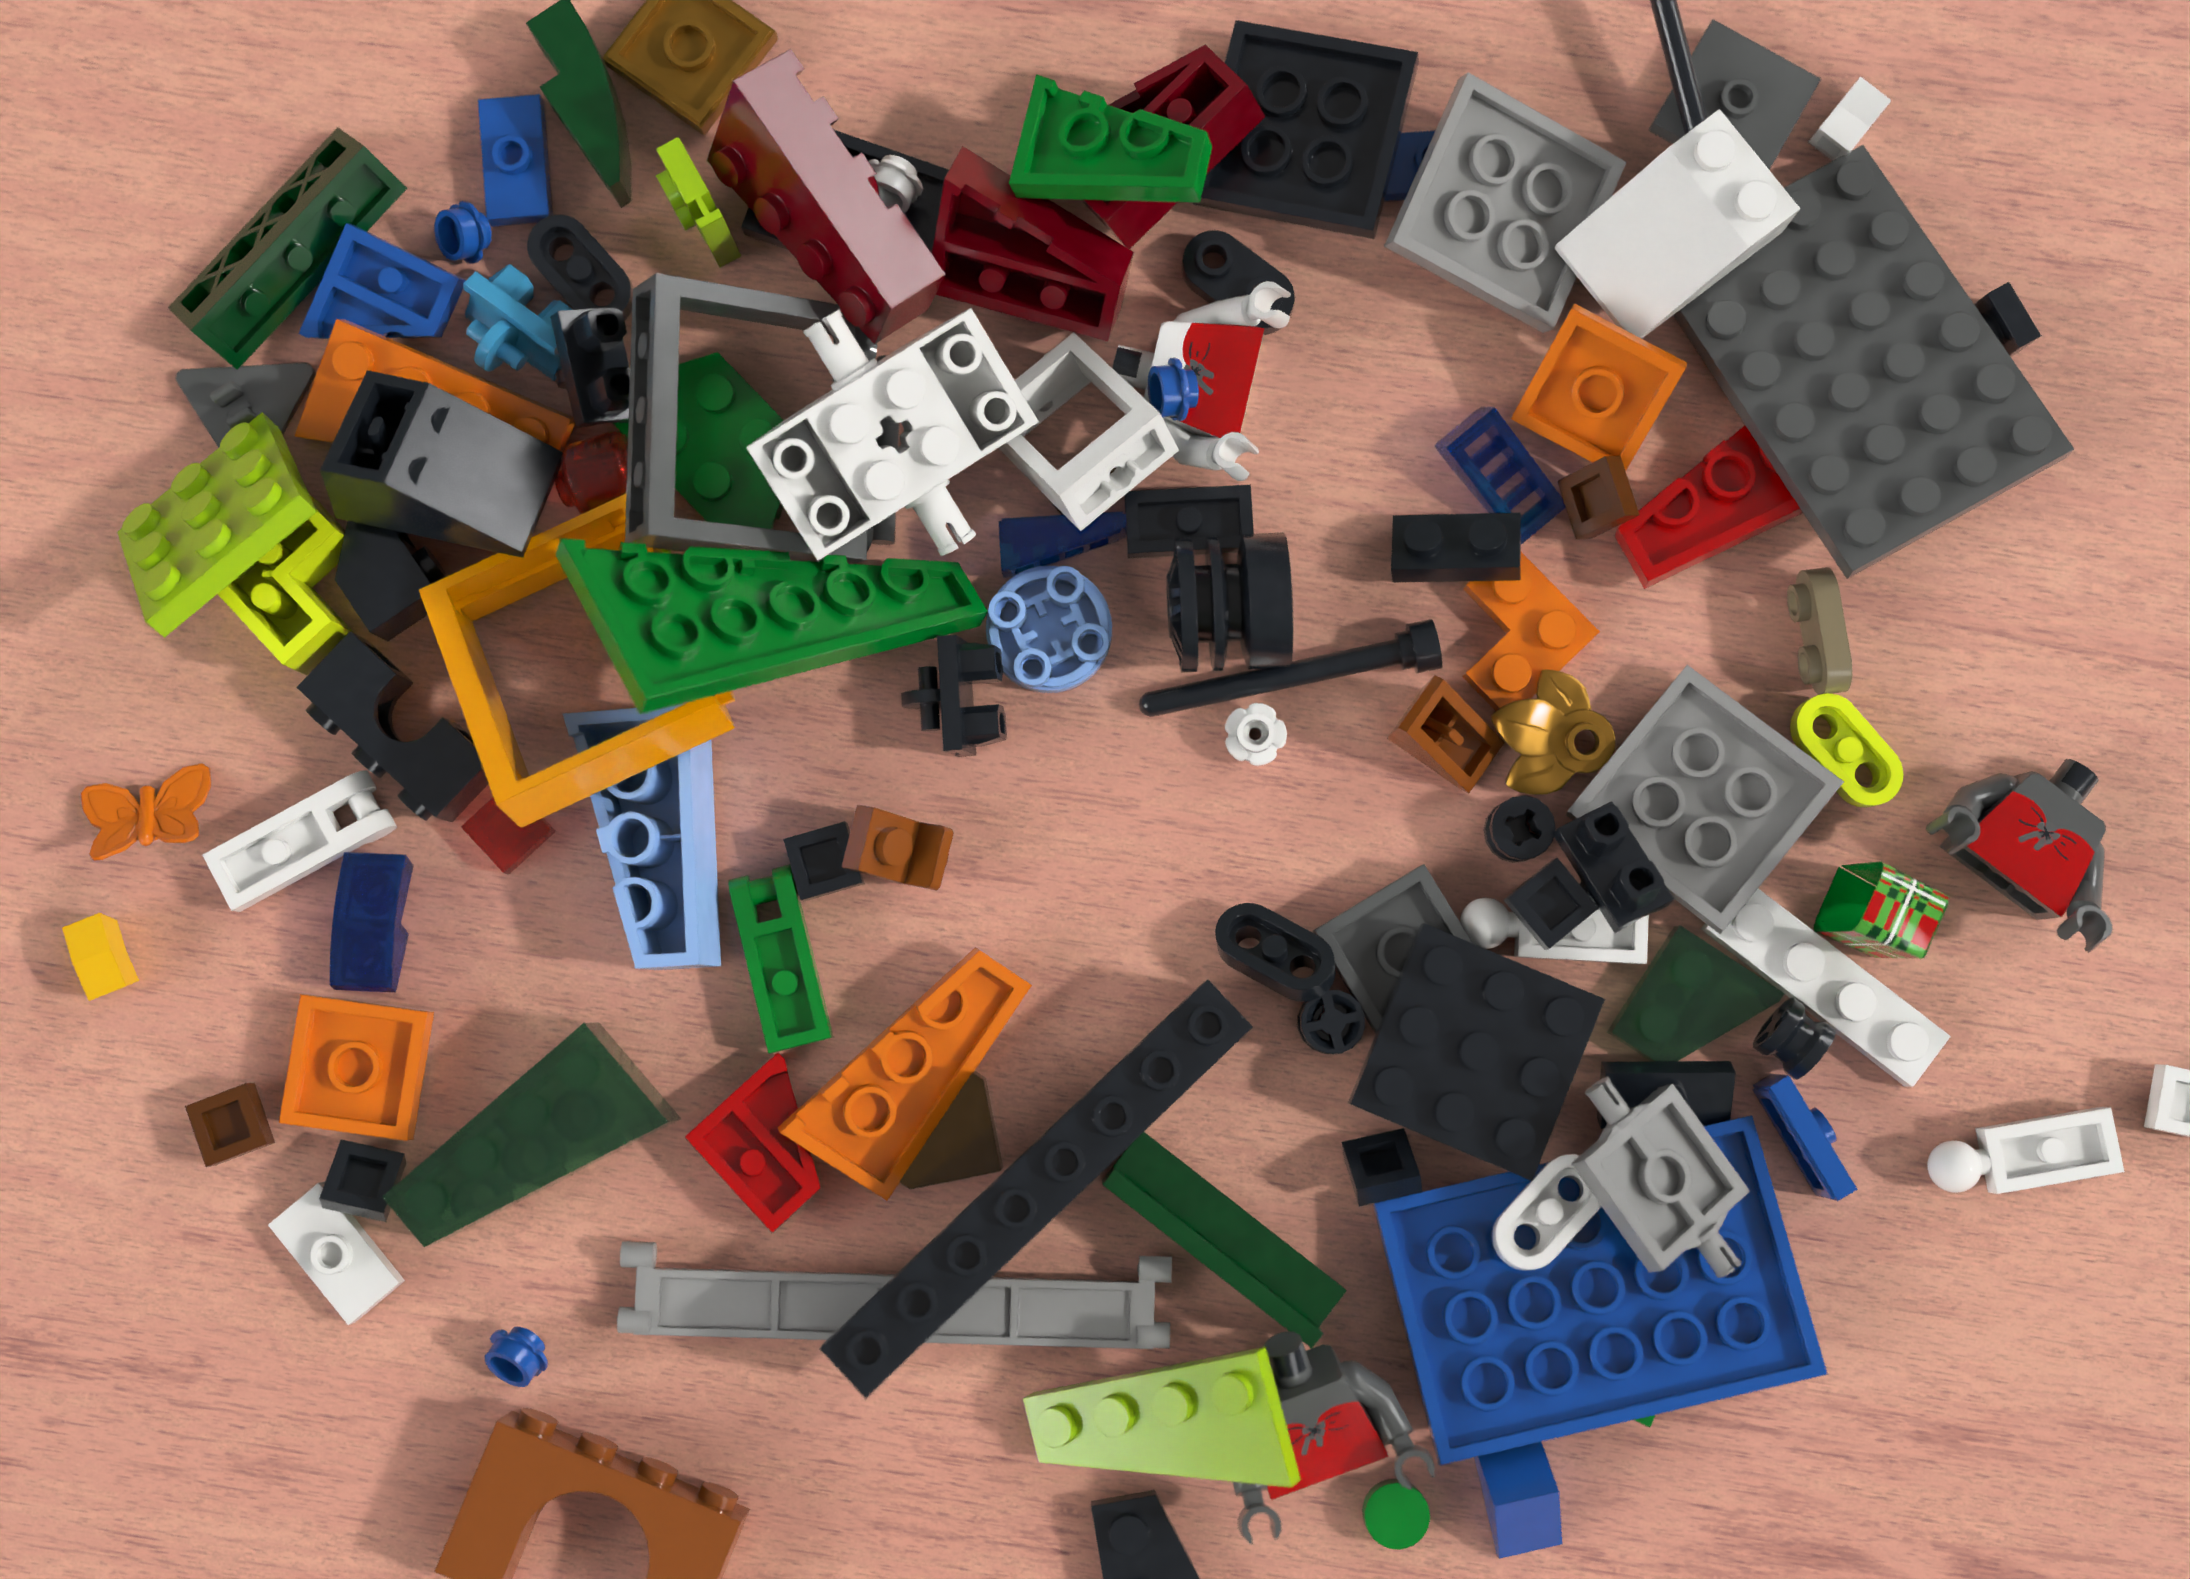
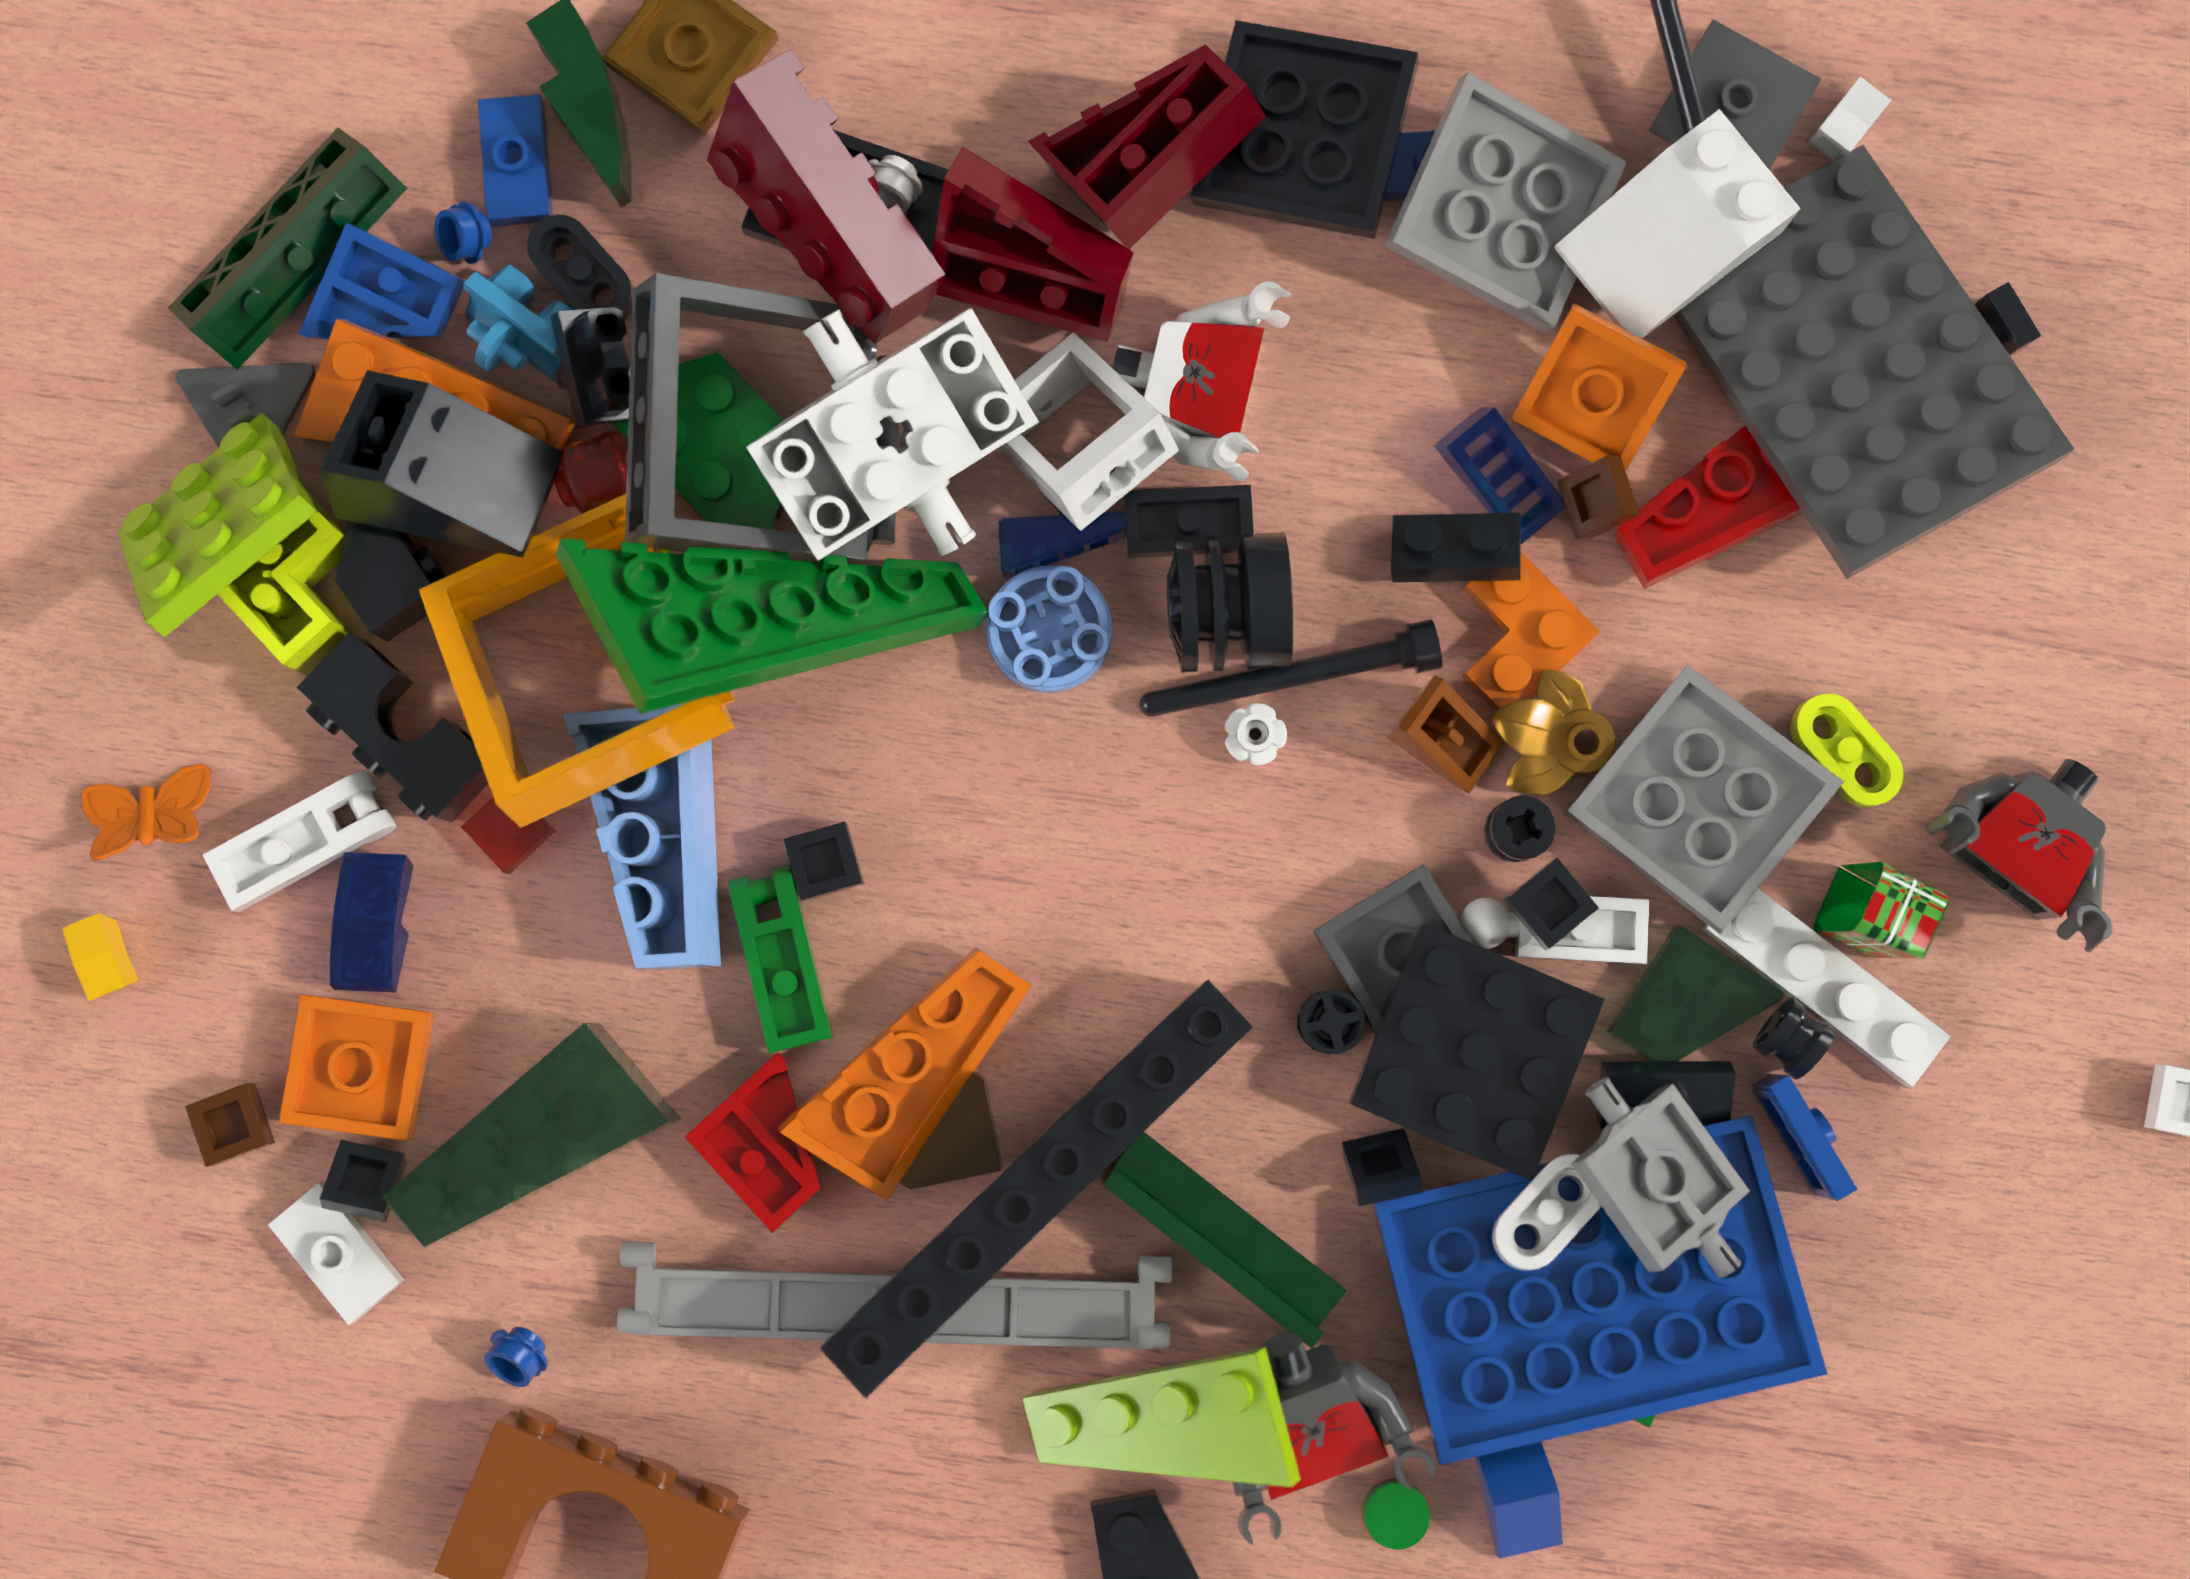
(694, 202): lime plate -> none
(897, 848): dark orange bracket -> none
(962, 722): black hips -> none
(1099, 152): green wing -> none
(1172, 389): blue plate -> none
(1236, 277): black plate -> none
(1280, 951): black plate -> none
(1613, 866): black hips -> none
(1825, 650): dark tan plate -> none
(2031, 1153): white plate -> none

